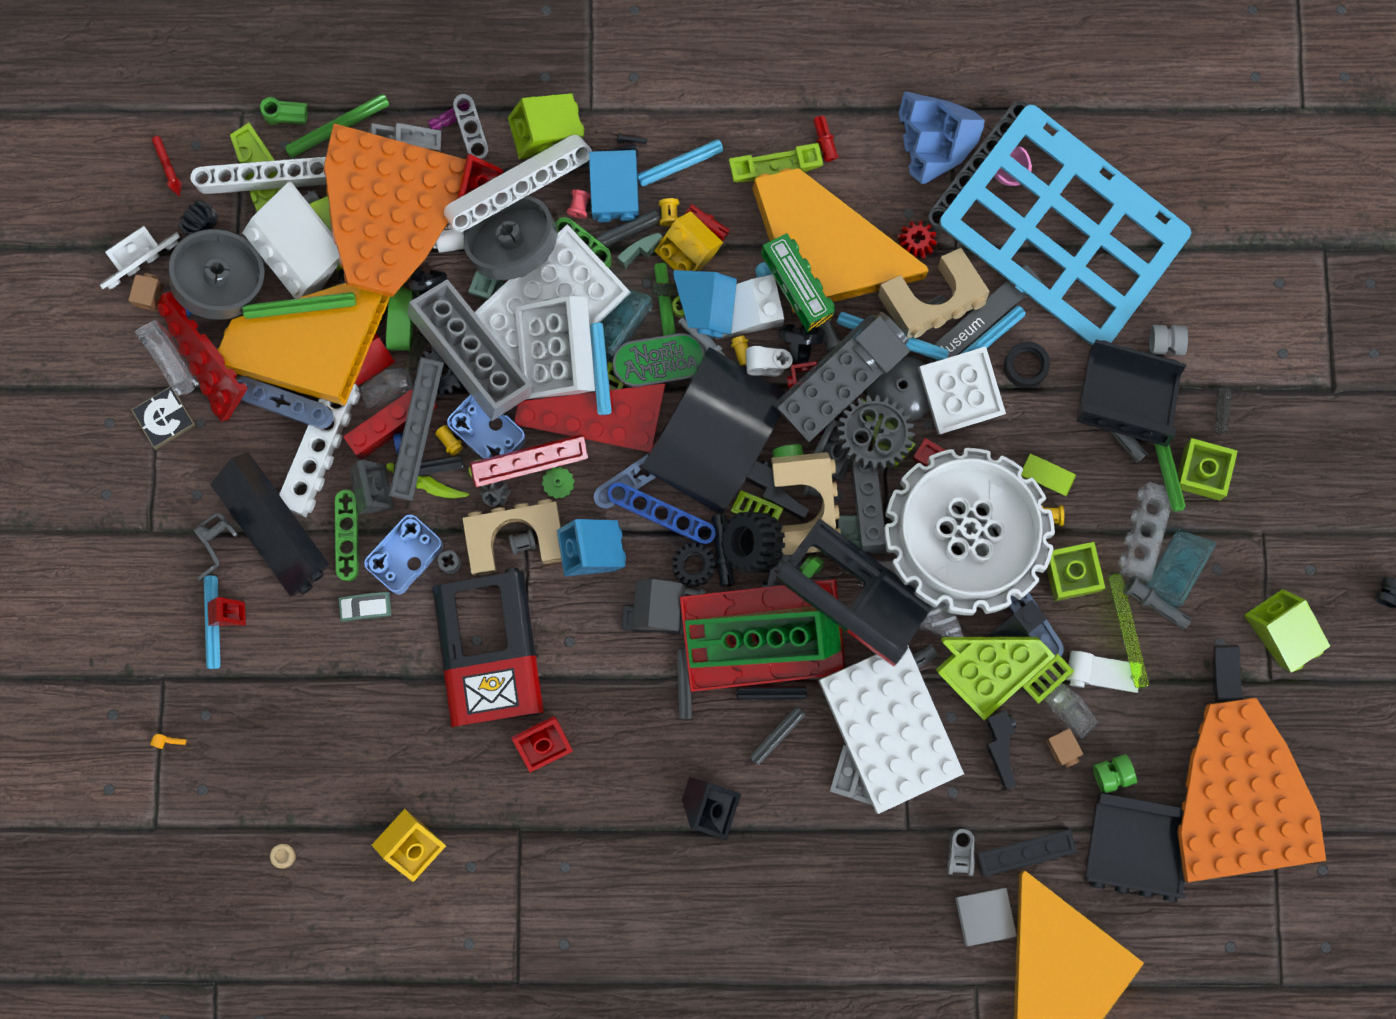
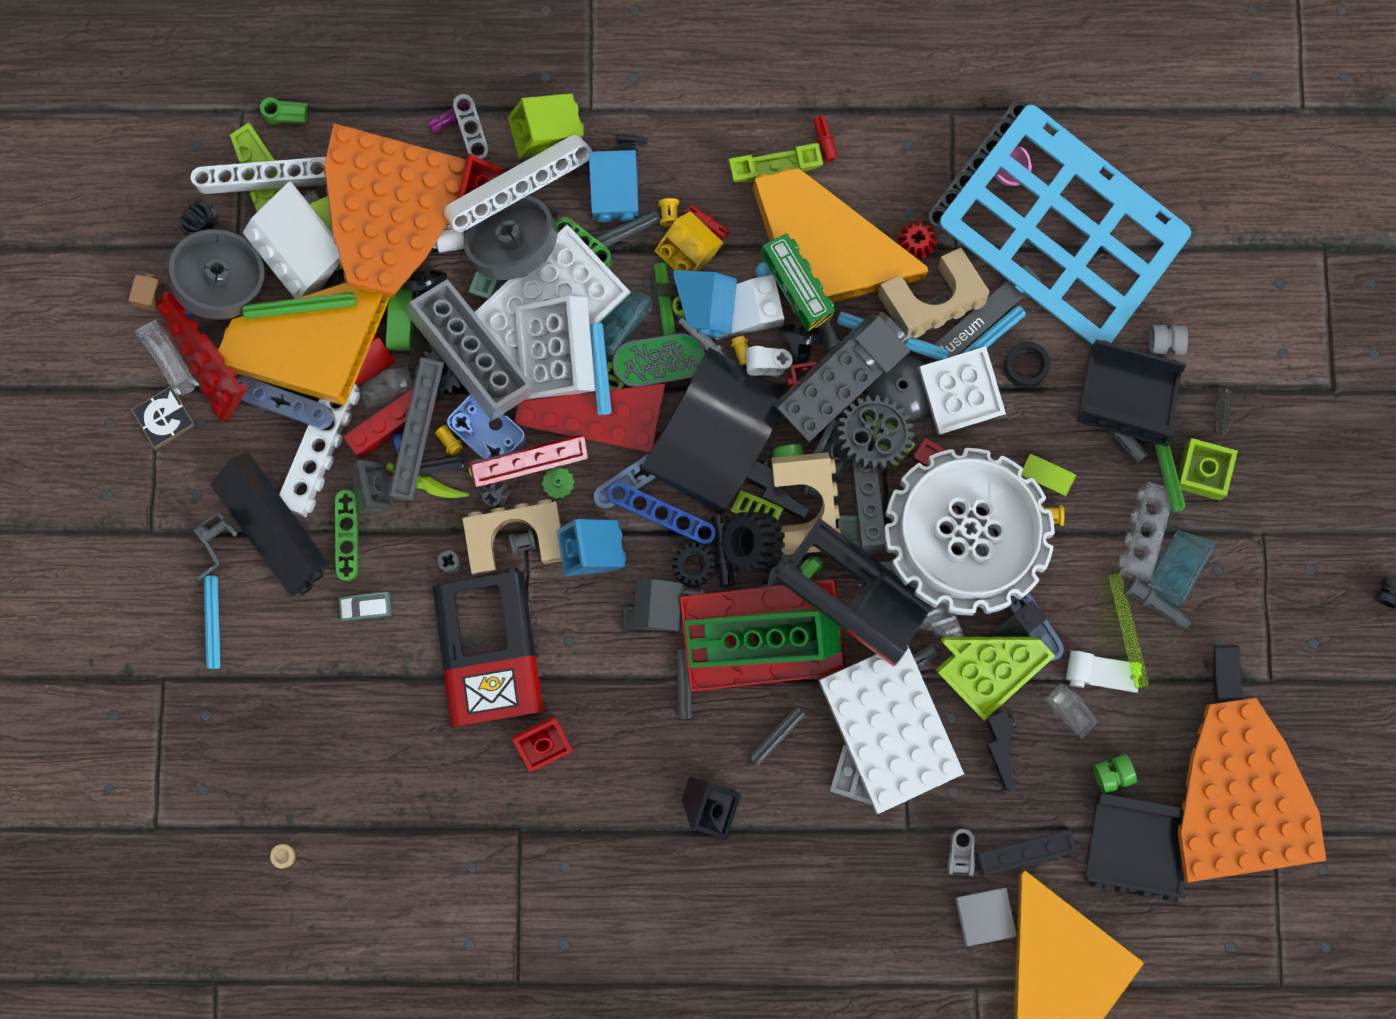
(133, 251): white bracket -> none
(159, 740): light orange hand -> none
(173, 182): red piece -> none
(226, 612): red slope -> none
(347, 119): bright green axle -> none
(398, 549): light blue axle -> none
(408, 845): yellow slope -> none
(410, 134): light grey slope -> none
(579, 204): coral bush -> none
(644, 246): sand green slope -> none
(680, 162): medium azure axle -> none
(771, 692): black axle -> none
(937, 134): medium blue brick -> none
(1033, 692): lime slope -> none
(1064, 748): medium nougat brick -> none
(1075, 572): lime brick -> none
(1288, 630): slope -> none

